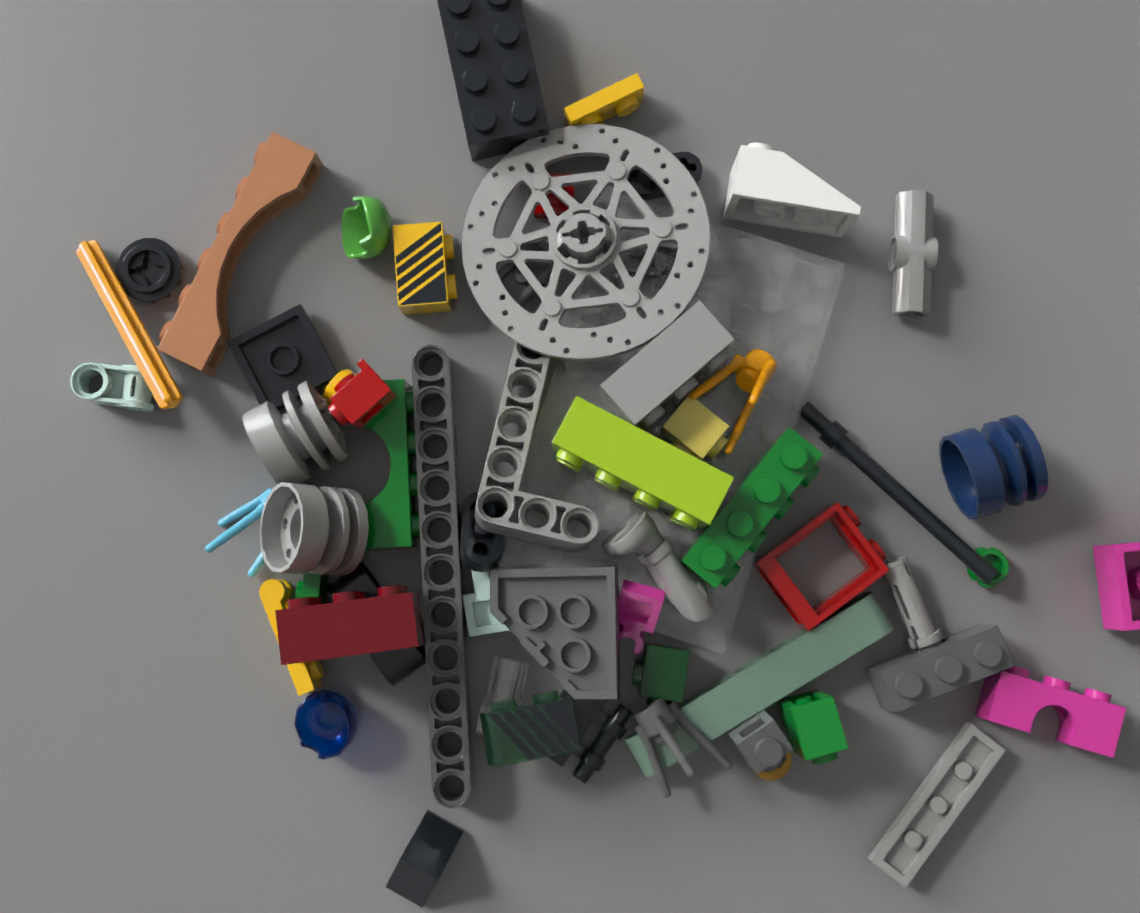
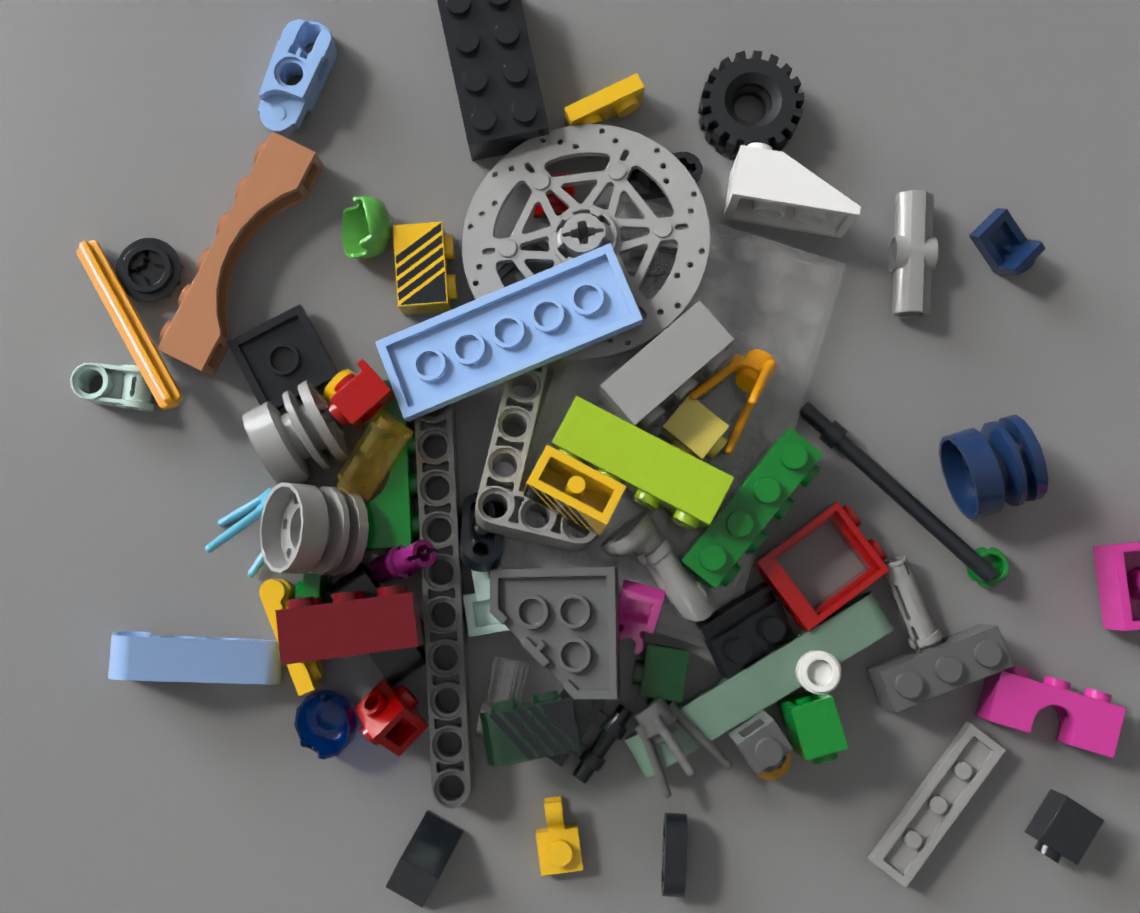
(193, 659): none -> light blue beam
(285, 105): none -> light blue piece
(373, 455): none -> clear yellow hinge
(391, 717): none -> red brick
(402, 561): none -> magenta pin
(509, 332): none -> light blue plate
(559, 843): none -> yellow plate
(573, 490): none -> yellow brick
(674, 855): none -> black beam
(745, 630): none -> black plate
(756, 79): none -> black tyre
(818, 672): none -> white tile
(1005, 244): none -> dark blue bracket
(1063, 828): none -> black brick

